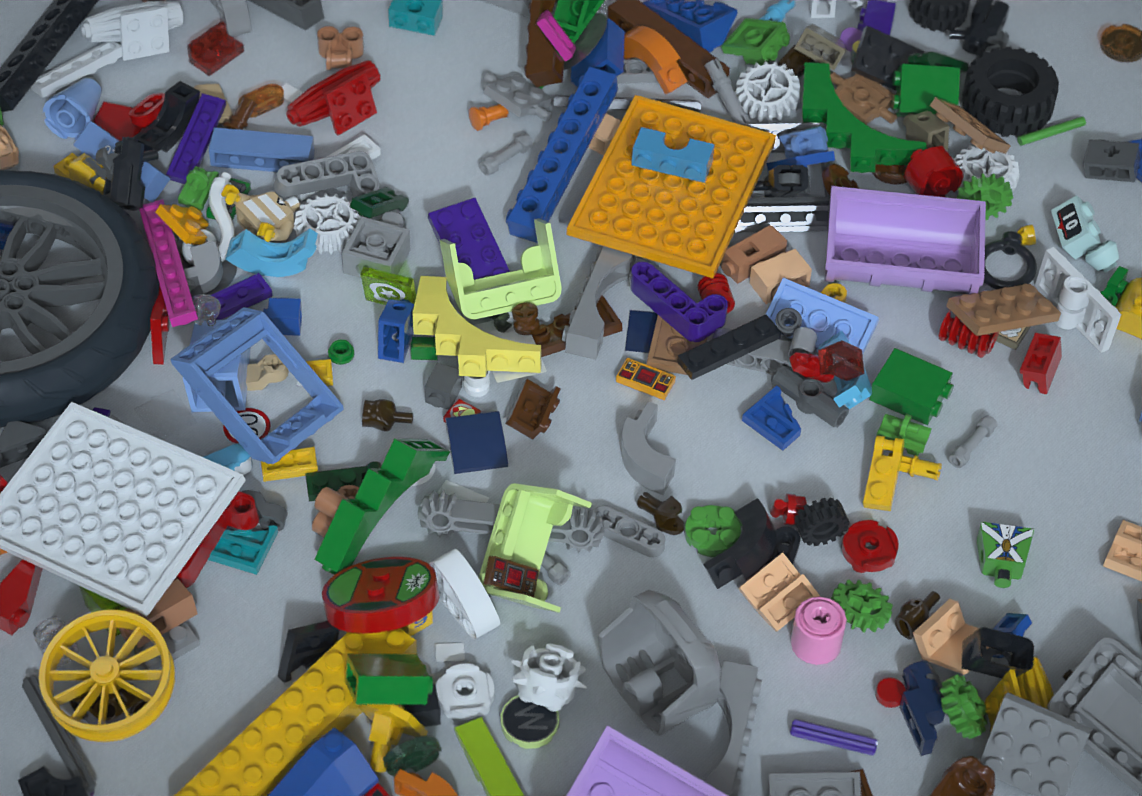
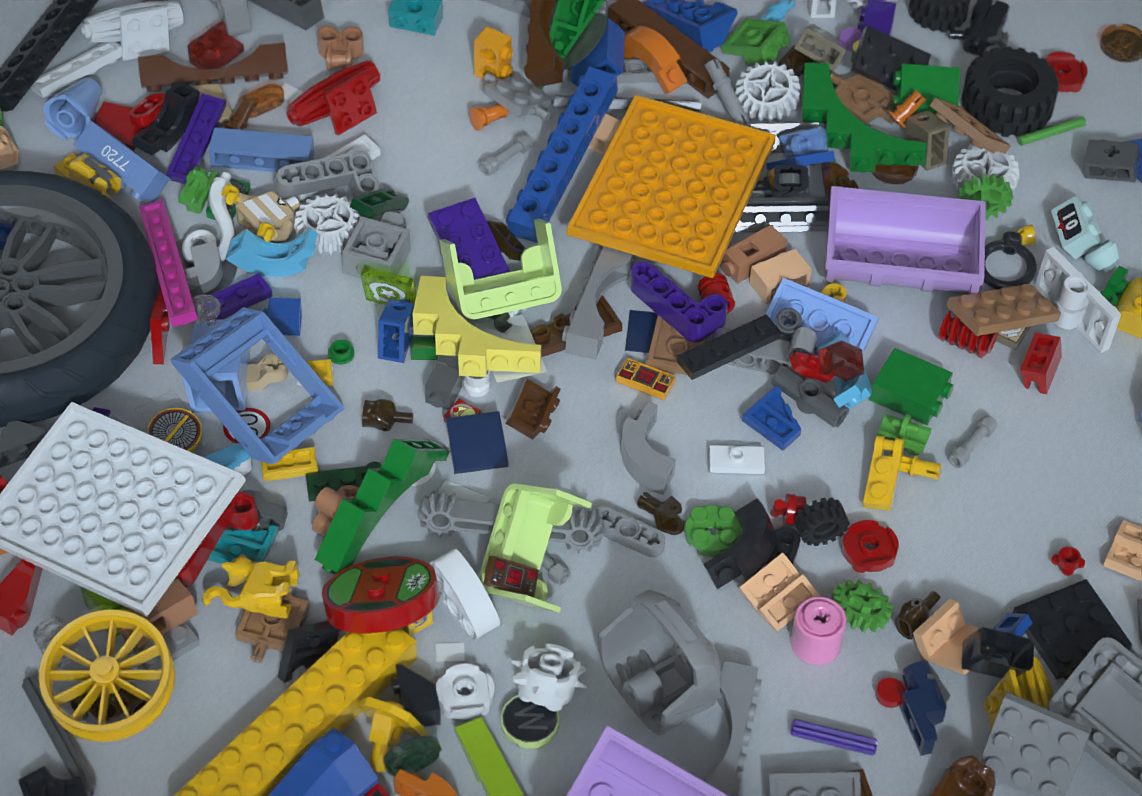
(124, 172): black piece -> none
(177, 428): none -> tile
(184, 222): light orange plate -> none
(262, 587): none -> yellow animal
(265, 61): none -> reddish brown arch
(268, 631): none -> medium nougat plate
(387, 679): green brick -> none
(493, 54): none -> light orange brick
(506, 240): none -> dark brown plate
(525, 318): reddish brown wheel -> none
(556, 35): dark pink tile -> none
(690, 162): dark azure arch -> none
(736, 459): none -> white plate
(907, 108): none -> orange pin
(933, 172): red brick -> none
(935, 59): dark green plate -> none
(963, 706): bright green gear -> none
(1003, 551): torso -> none
(1068, 554): none -> red plate
(1069, 626): none -> black plate
(1074, 71): none -> red plate

